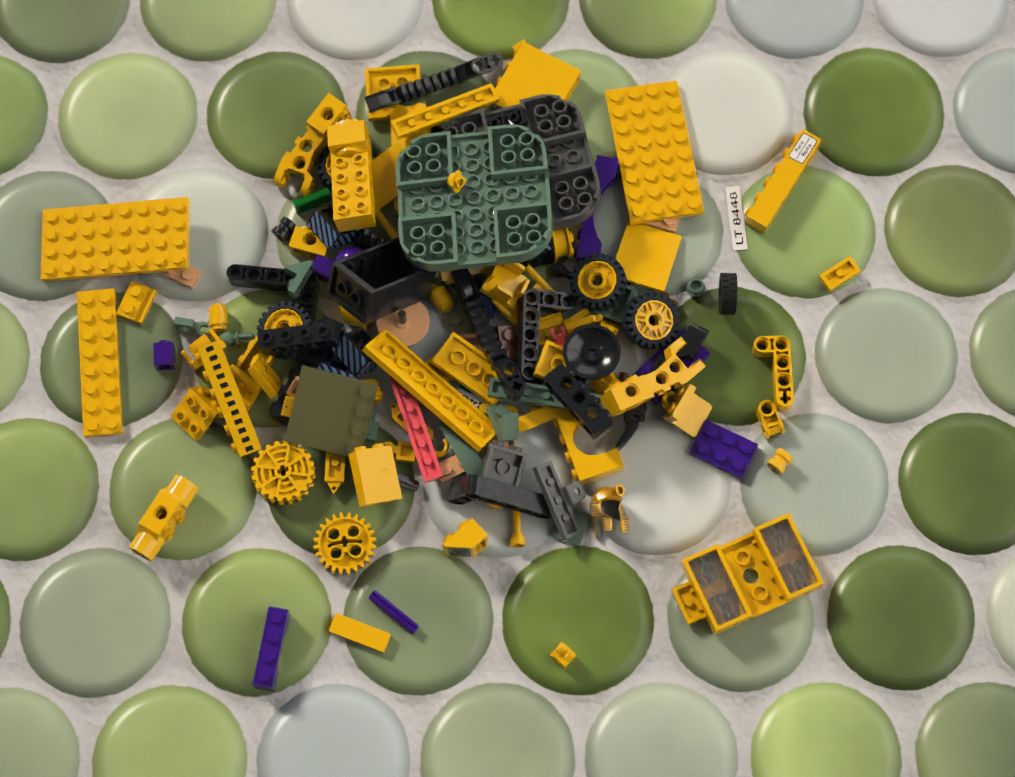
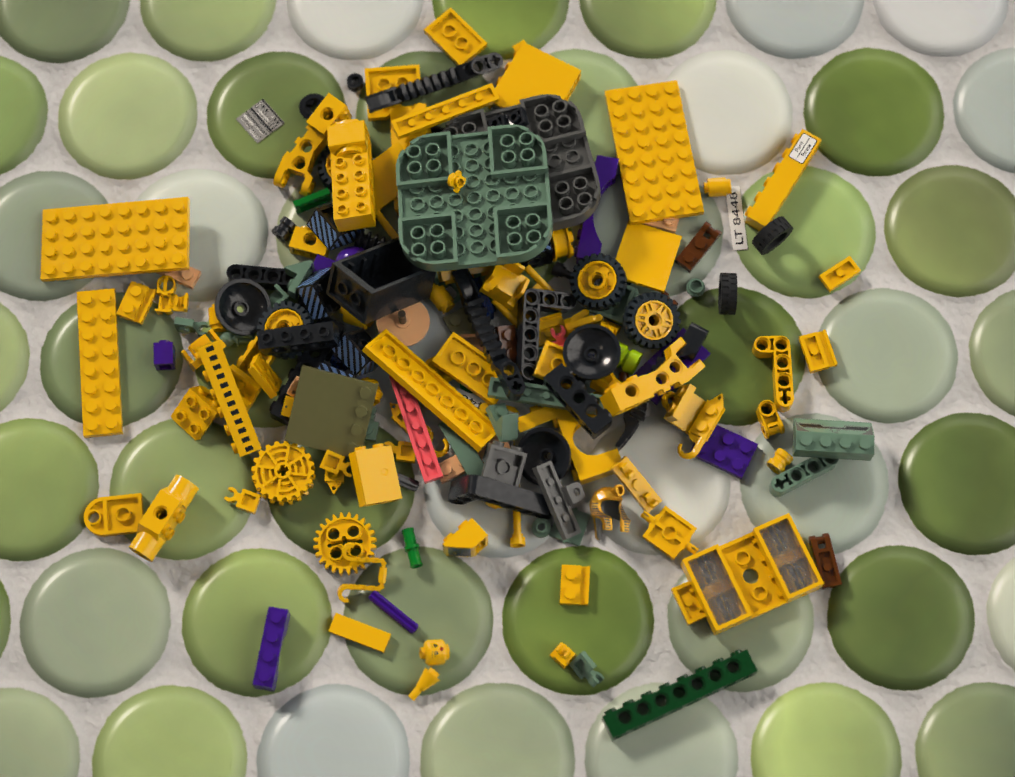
(116, 514): none -> yellow tile
(172, 301): none -> yellow piece
(242, 294): none -> black dish
(246, 500): none -> yellow plate
(260, 120): none -> light grey sticker
(278, 295): none -> sand green panel
(307, 102): none -> black gear
(314, 295): none -> black container
(334, 462): none -> yellow plate
(355, 76): none -> black bush
(381, 578): none -> yellow piece
(412, 548): none -> green pin
(427, 679): none -> yellow cone
(434, 652): none -> yellow head
(455, 37): none -> yellow plate
(538, 444): none -> black dish
(541, 533): none -> sand green plate
(574, 585): none -> yellow plate
(584, 666): none -> sand green plate
(617, 729): none -> dark green brick
(629, 359): none -> lime wheel
(636, 484): none -> yellow plate
(669, 532): none -> yellow plate
(698, 247): none -> reddish brown plate
(704, 426): none -> yellow plate
(717, 187): none -> yellow brick
(772, 235): none -> black tyre
(804, 474): none -> sand green beam
(817, 351): none -> yellow plate
(825, 561): none -> reddish brown plate
(833, 439): none -> sand green slope

